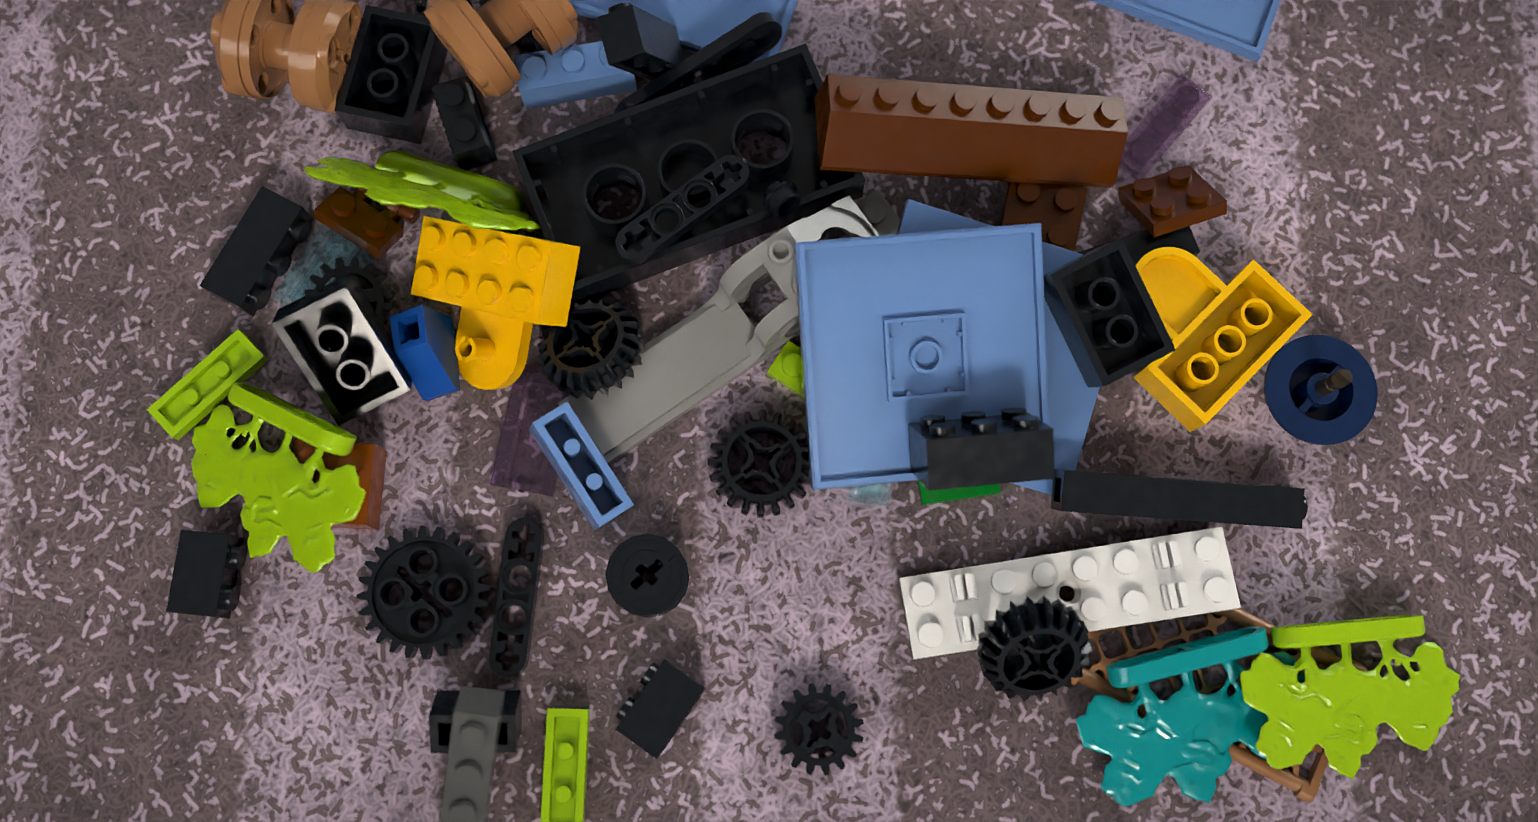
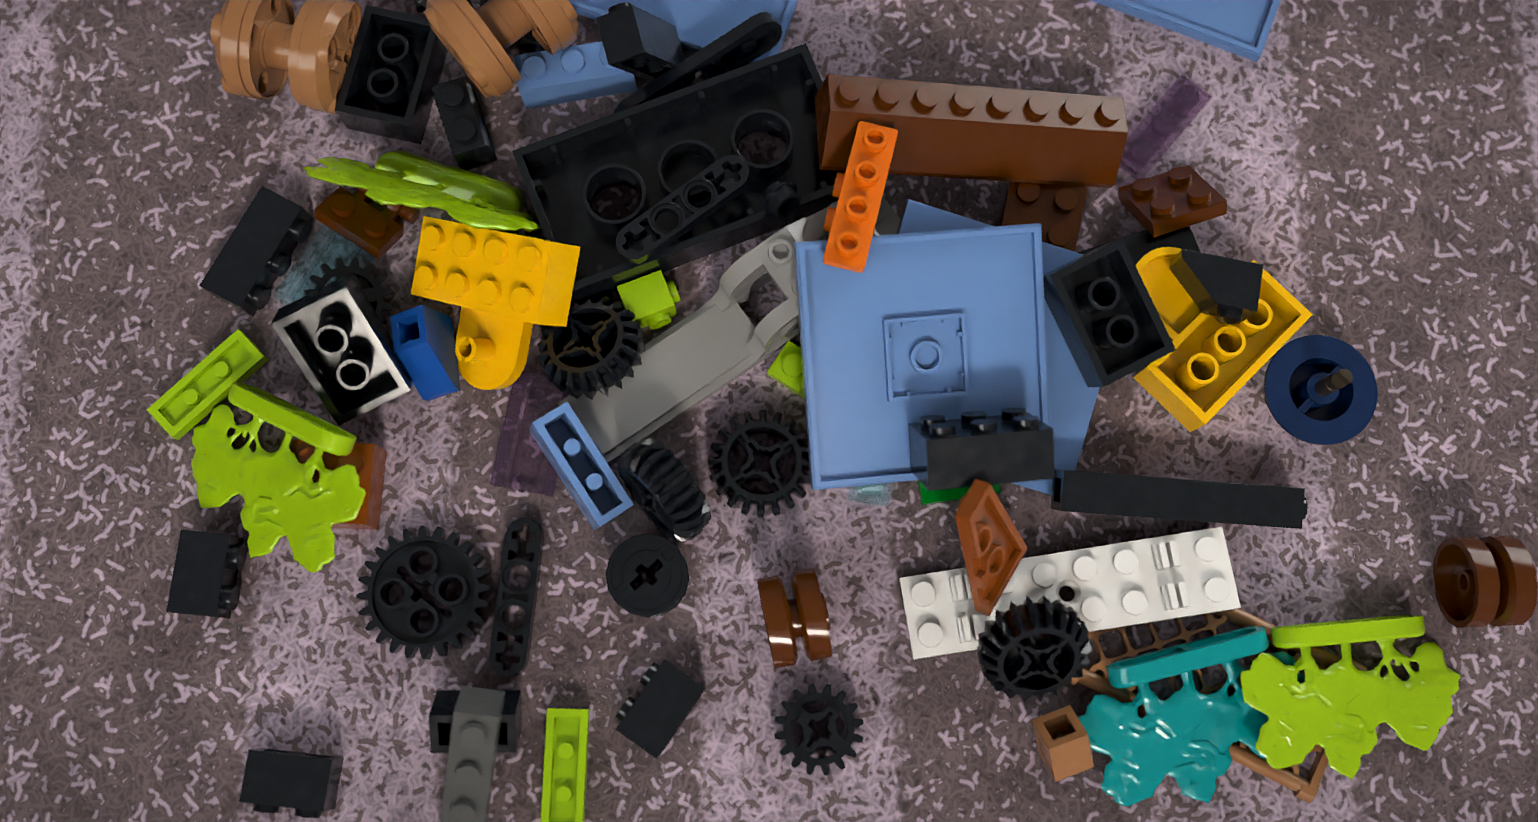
(291, 781): none -> black brick
(650, 299): none -> lime brick
(664, 490): none -> black gear
(796, 617): none -> reddish brown wheel
(859, 197): none -> orange bracket
(988, 544): none -> dark orange wing
(1062, 743): none -> medium nougat brick
(1219, 284): none -> black slope
(1485, 581): none -> reddish brown wheel

